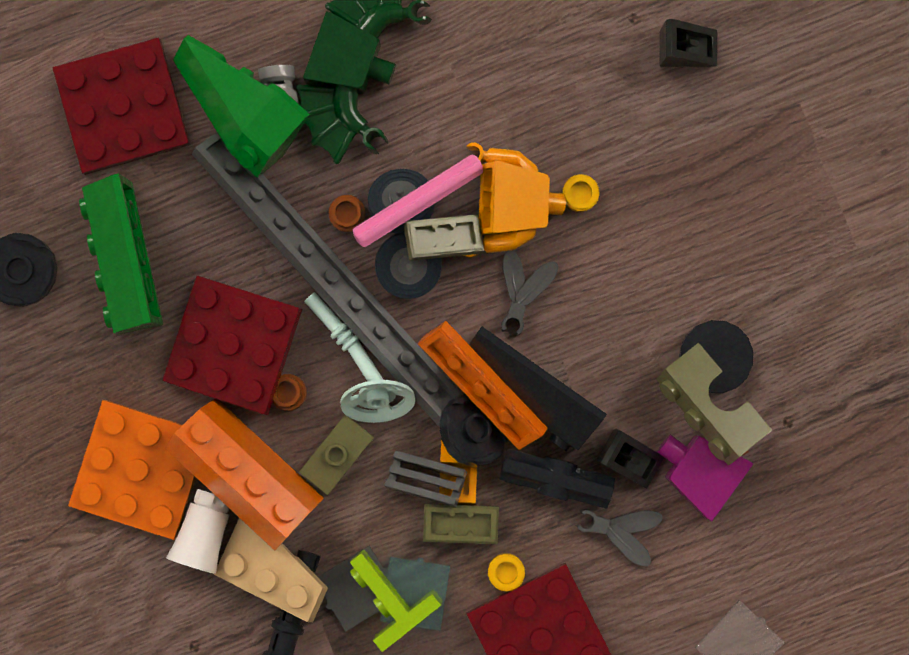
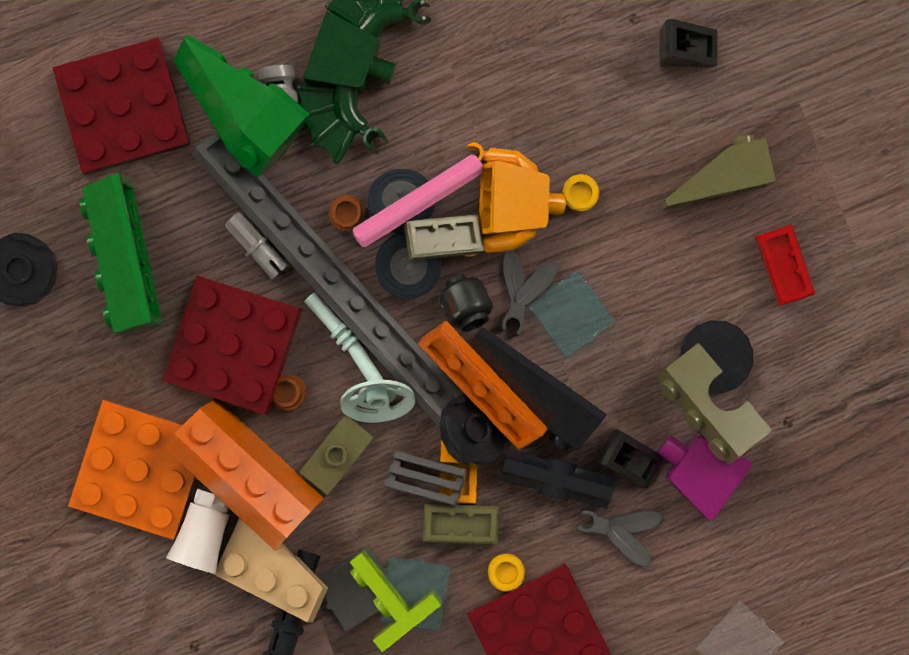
(255, 244): none -> light grey axle
(465, 302): none -> pearl dark grey head
(571, 313): none -> clear light blue piece
(735, 170): none -> olive slope
(785, 265): none -> red plate

